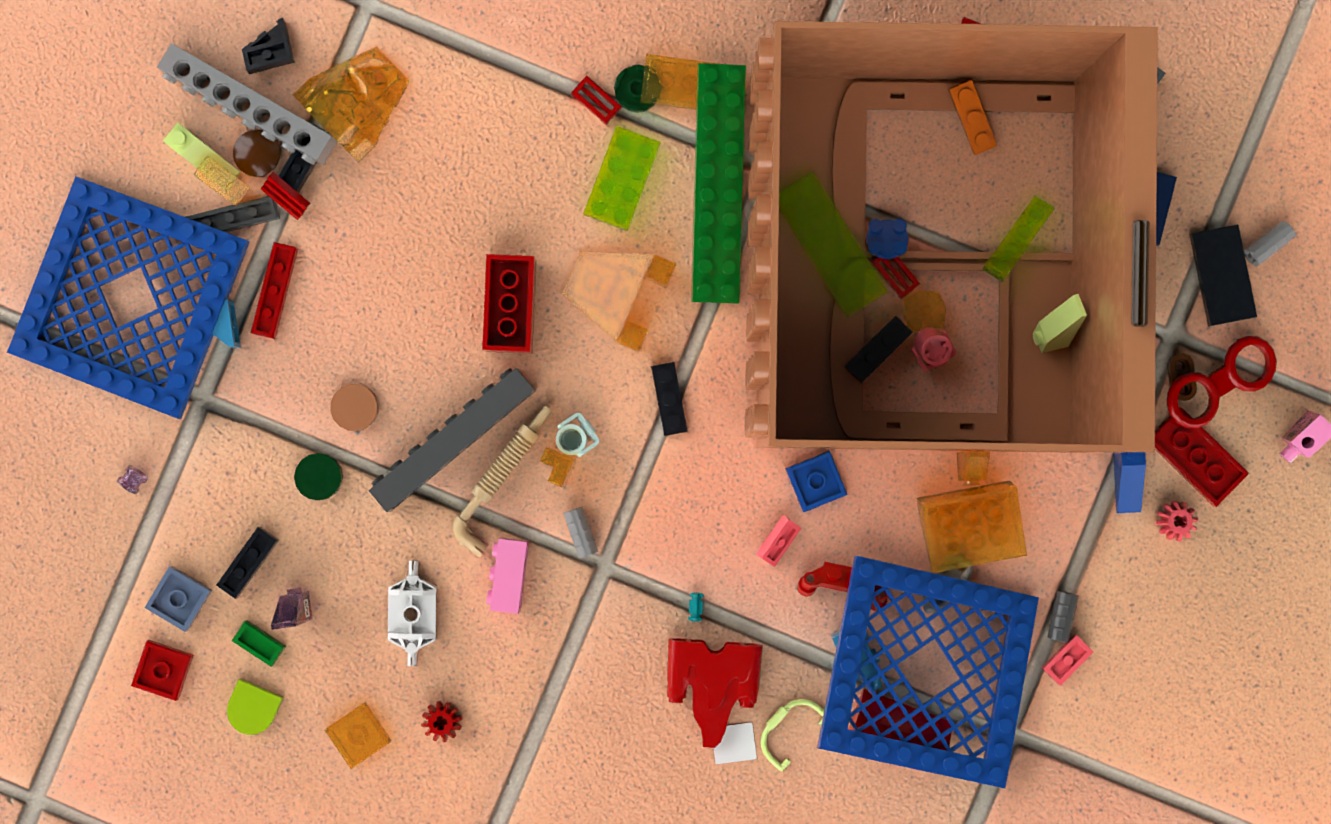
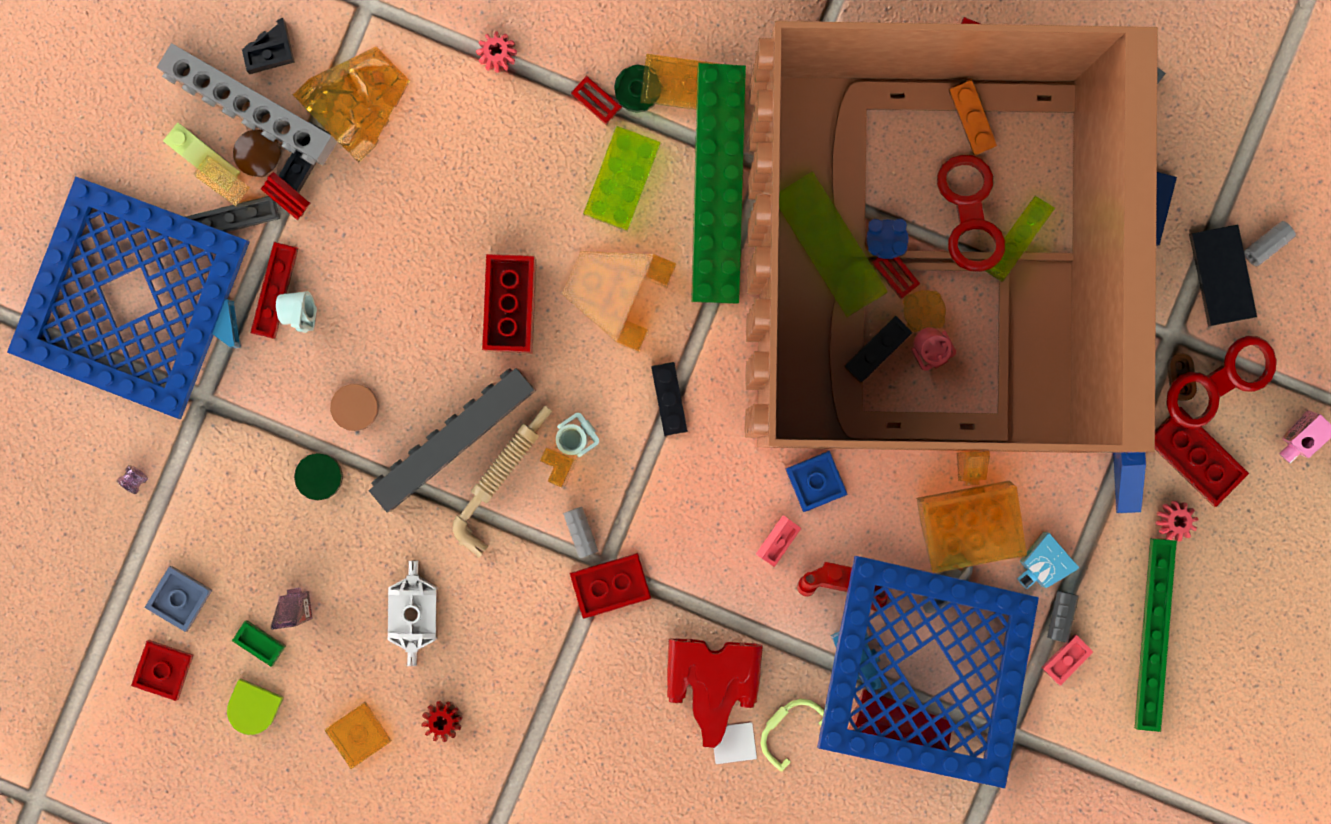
(247, 562): black plate -> none
(297, 310): none -> light aqua piece
(499, 59): none -> coral gear
(508, 575): bright pink brick -> none
(610, 585): none -> red tile
(696, 607): teal piece -> none
(970, 213): none -> red bar
(1045, 563): none -> medium azure torso
(1060, 325): yellowish green slope -> none
(1140, 273): dark brown axle -> none
(1155, 635): none -> green plate

